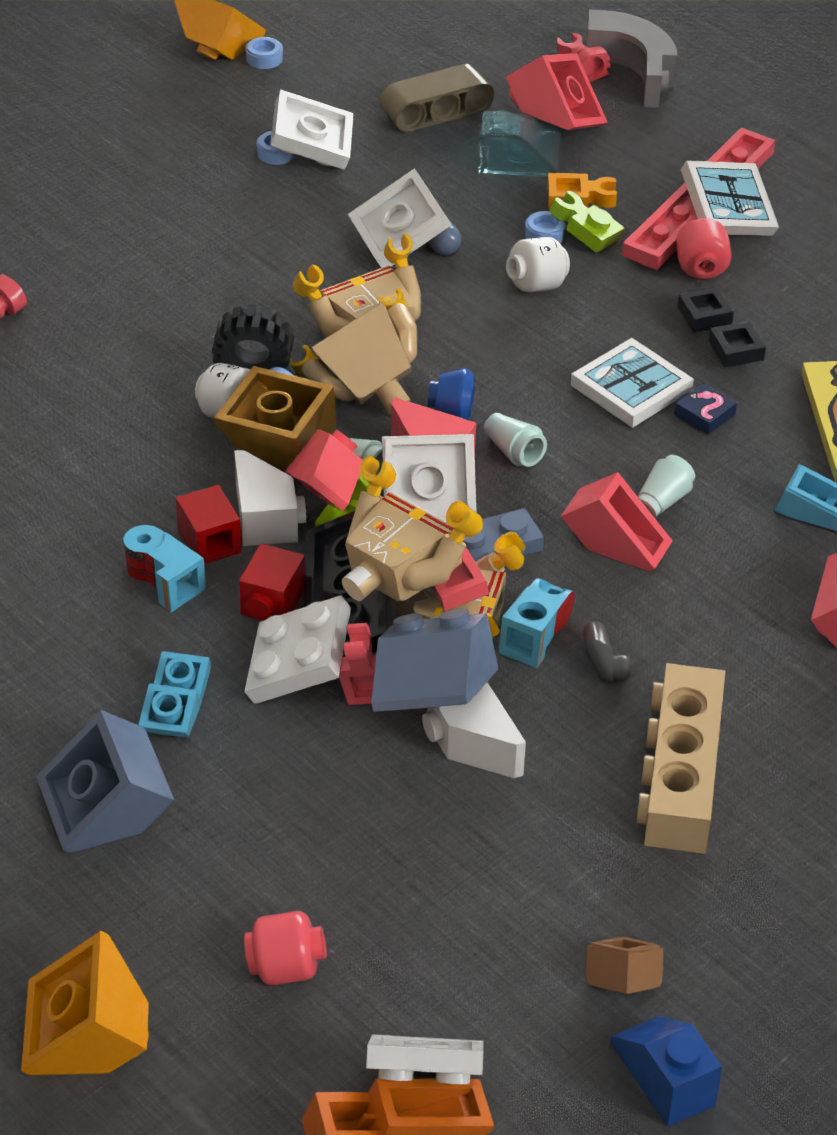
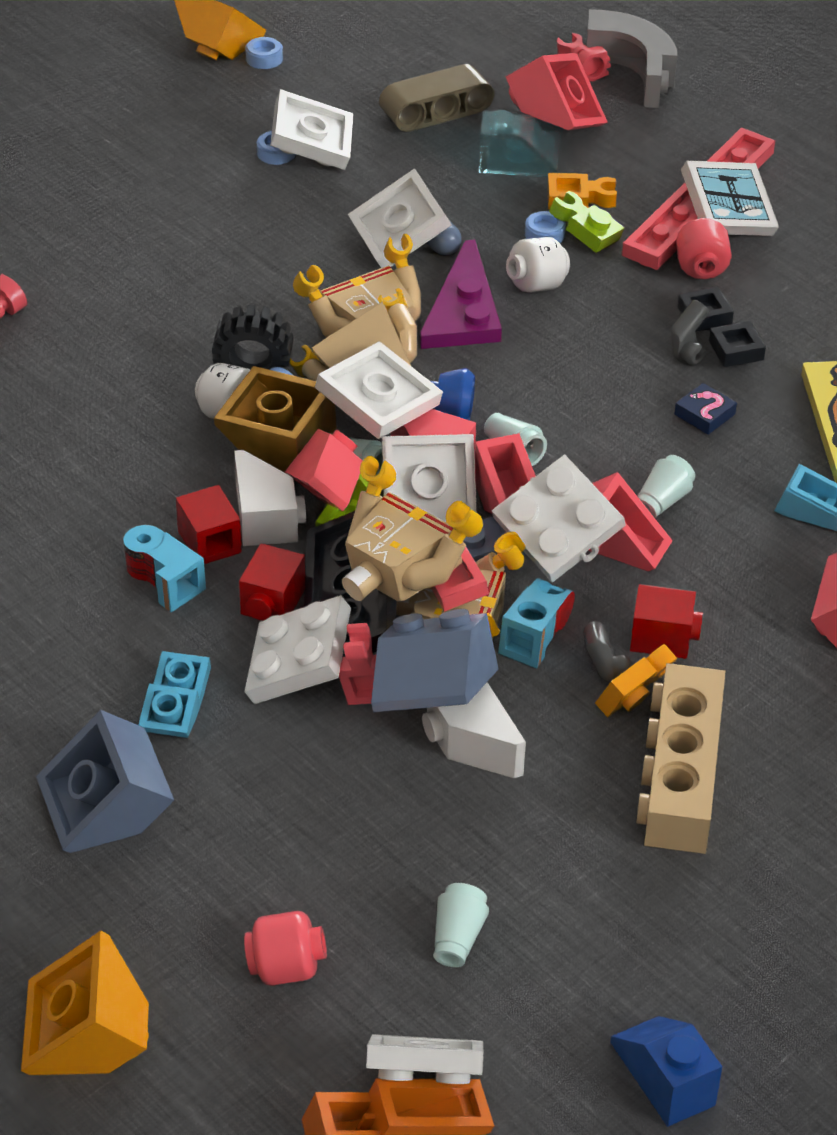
(378, 390): none -> white plate
(458, 922): none -> light aqua cone
(464, 306): none -> magenta wing
(500, 469): none -> coral slope
(559, 518): none -> white plate
(624, 965): medium nougat slope -> none
(630, 686): none -> light orange plate
(632, 382): tile -> none
(665, 618): none -> red brick
(684, 336): none -> dark grey arm

